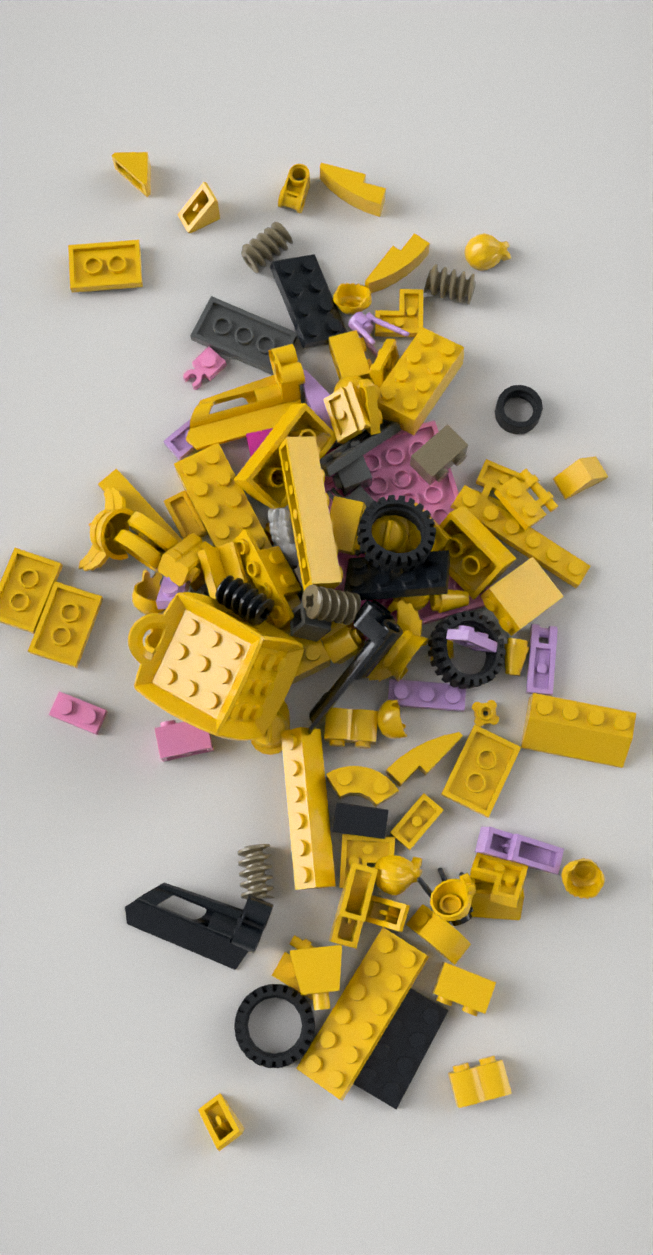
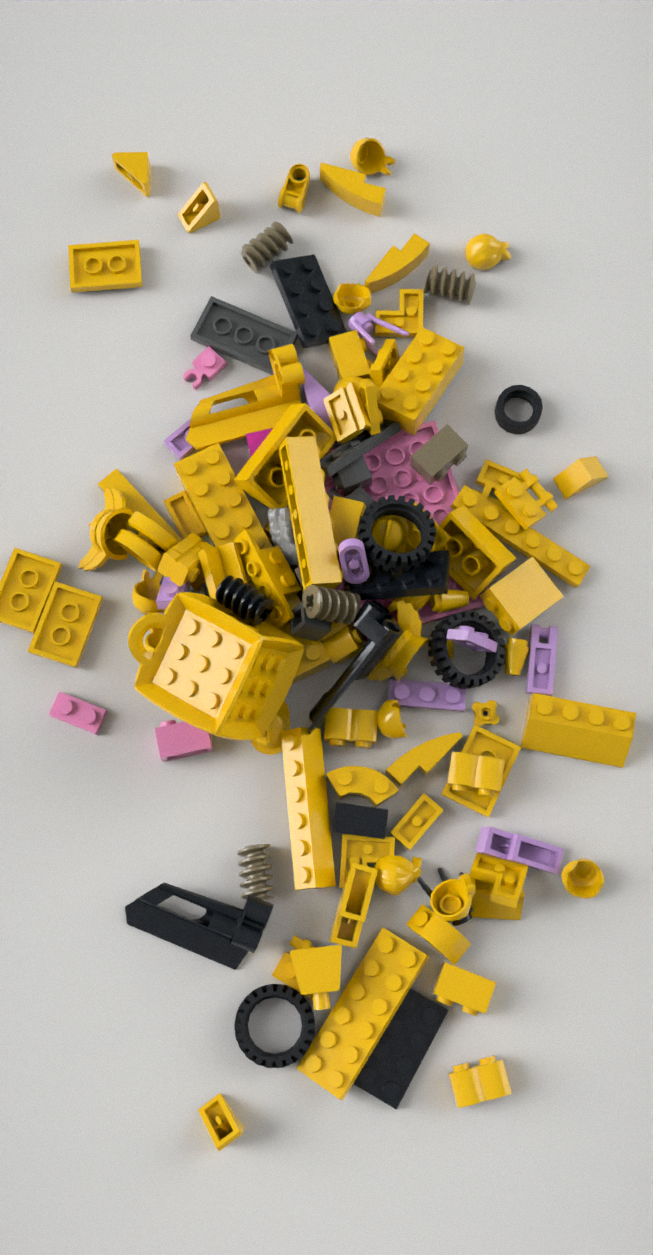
(353, 561): none -> lavender plate
(370, 157): none -> yellow piece
(387, 913): yellow slope -> none
(475, 773): none -> yellow brick

